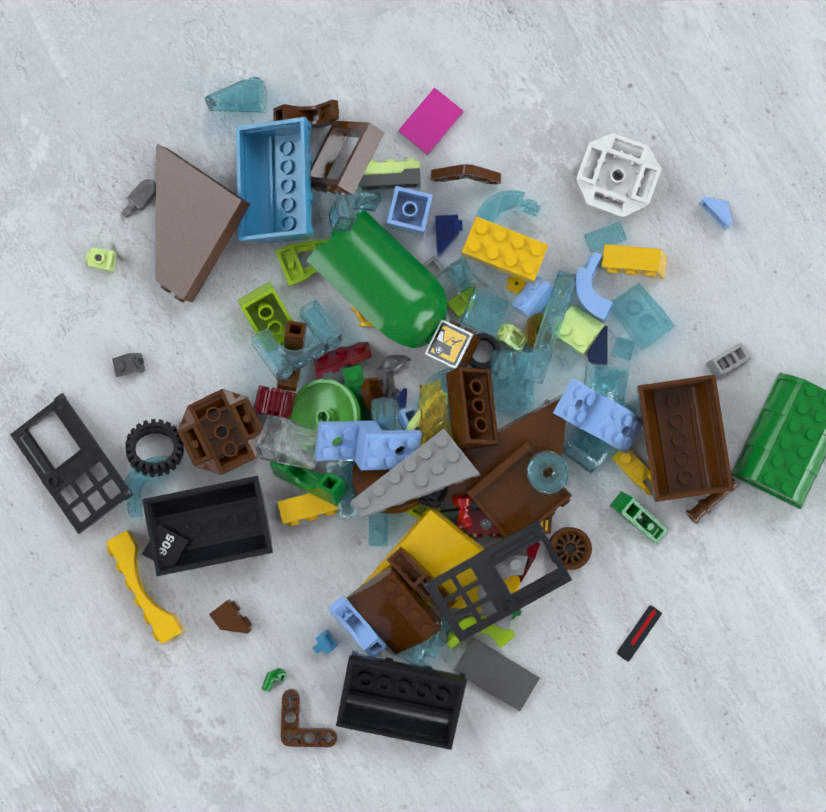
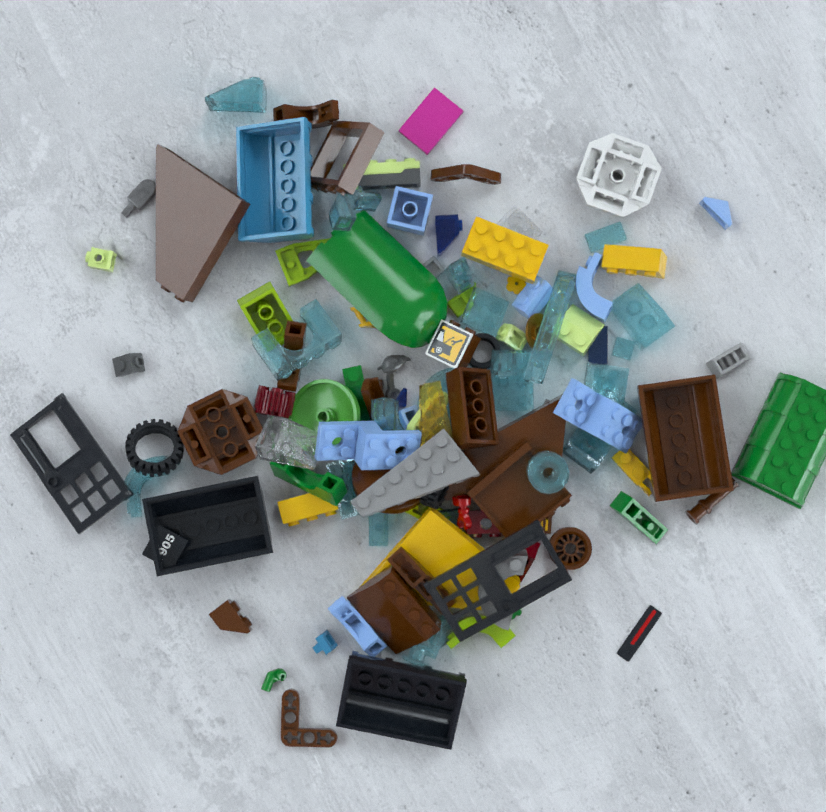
(125, 551): yellow arch -> none
(341, 356): dark red wing -> none
(497, 674): dark grey tile -> none
(506, 200): clear light blue arch -> none

